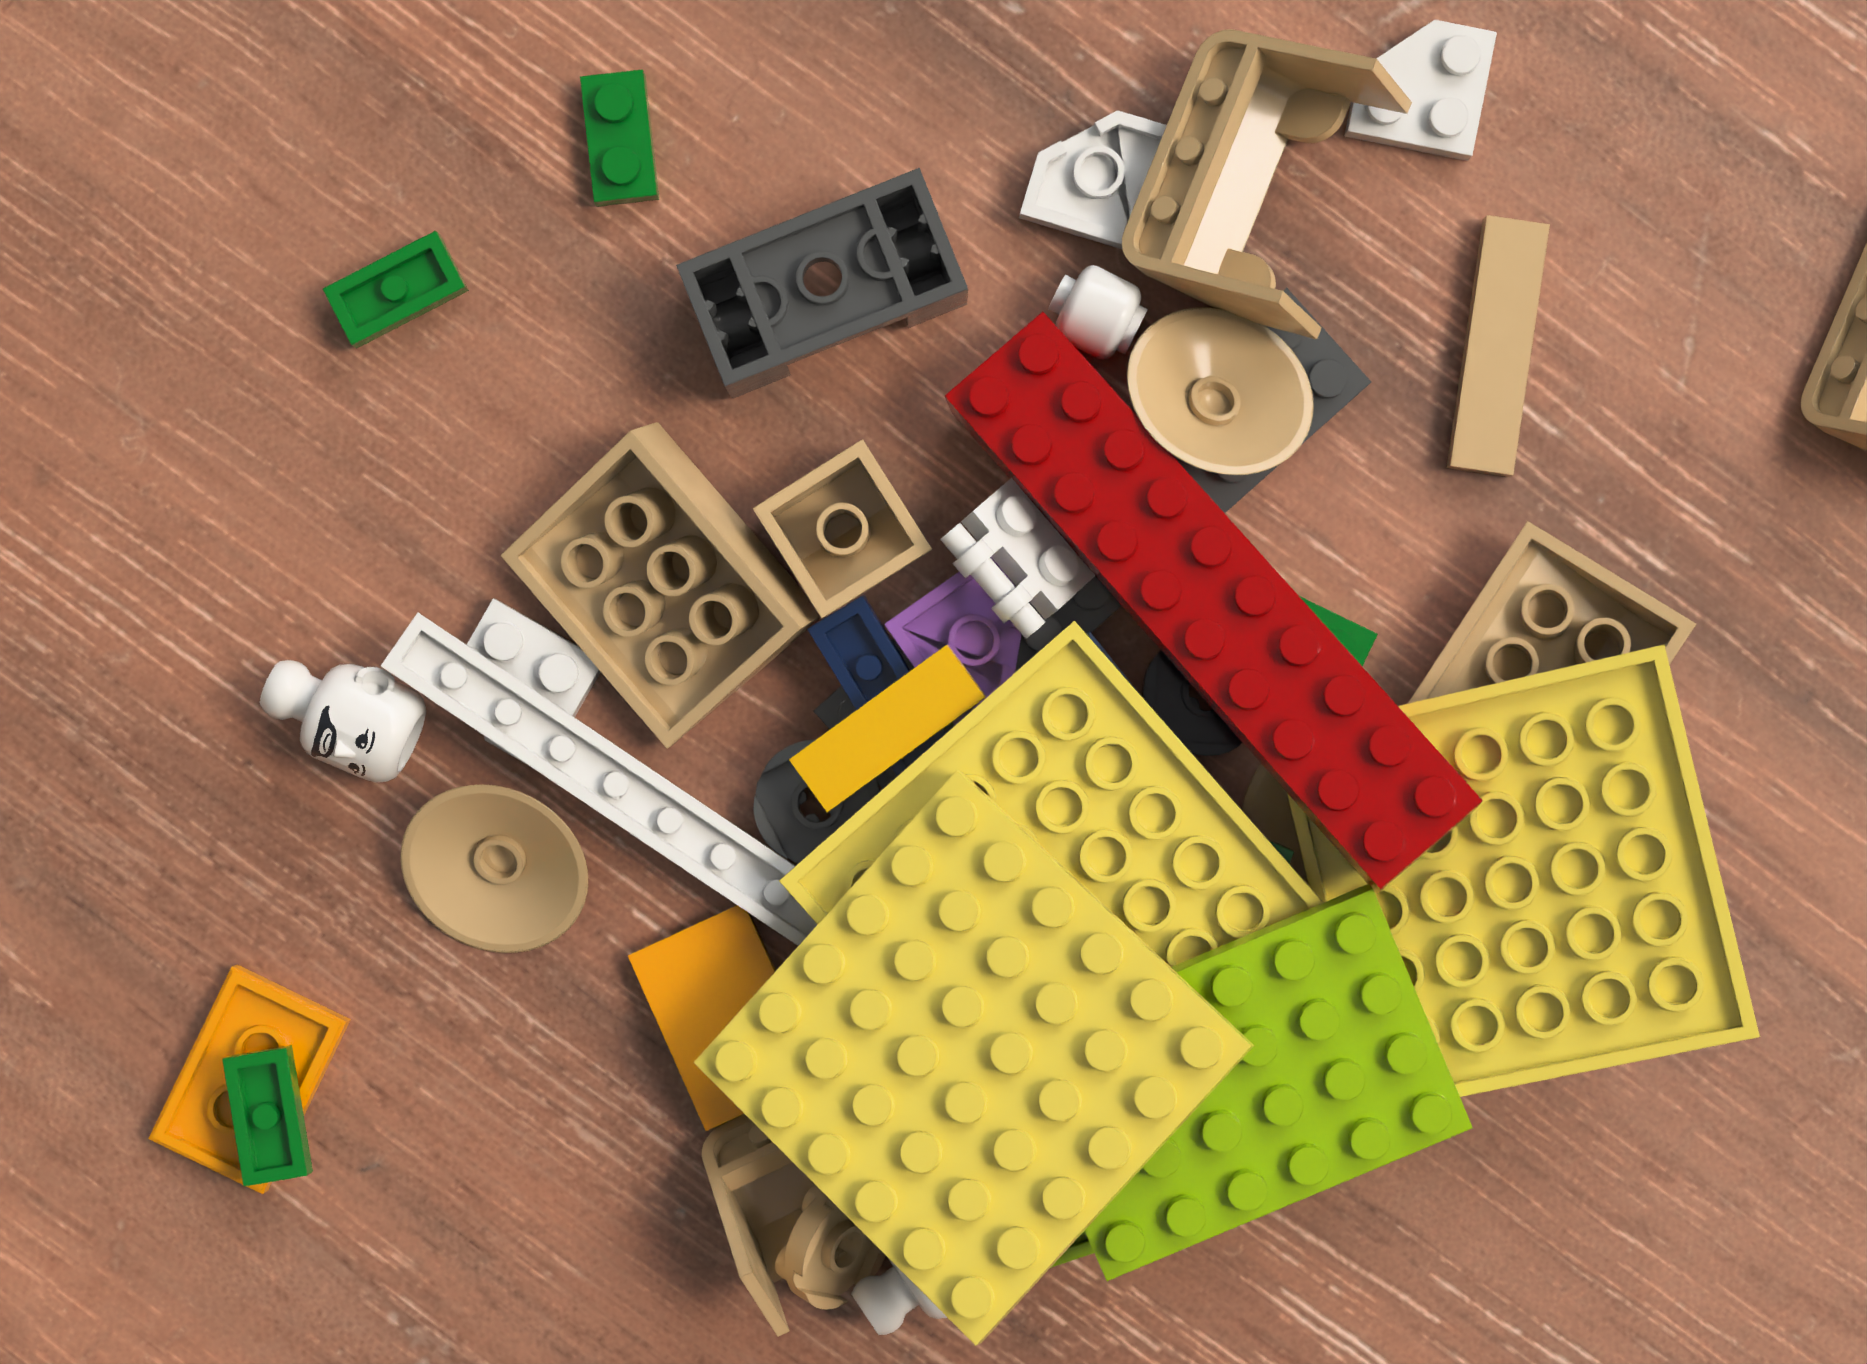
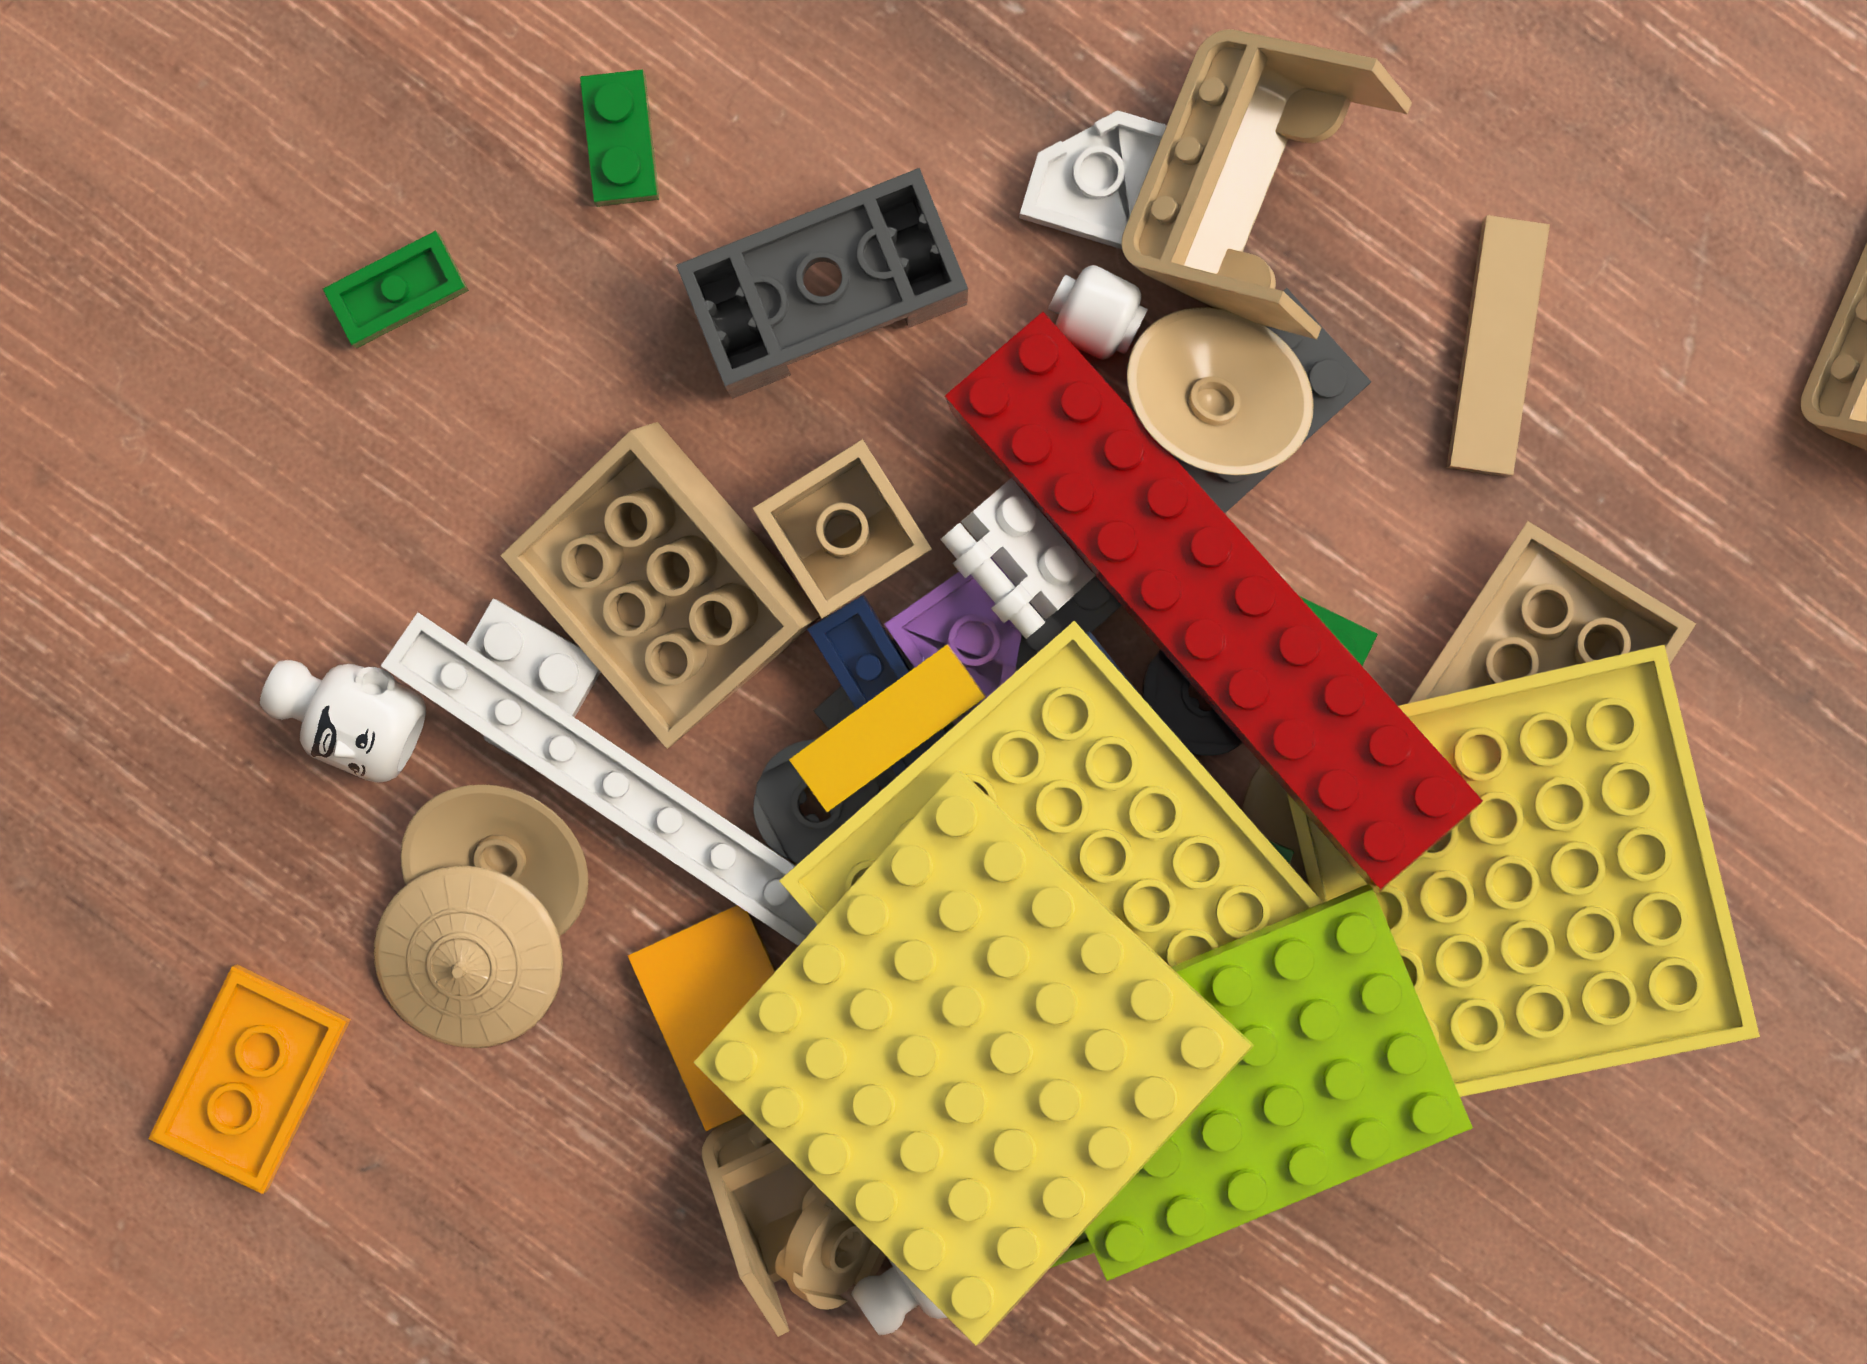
(267, 1115): green plate -> none
(468, 956): none -> tan hat
(1445, 78): white plate -> none

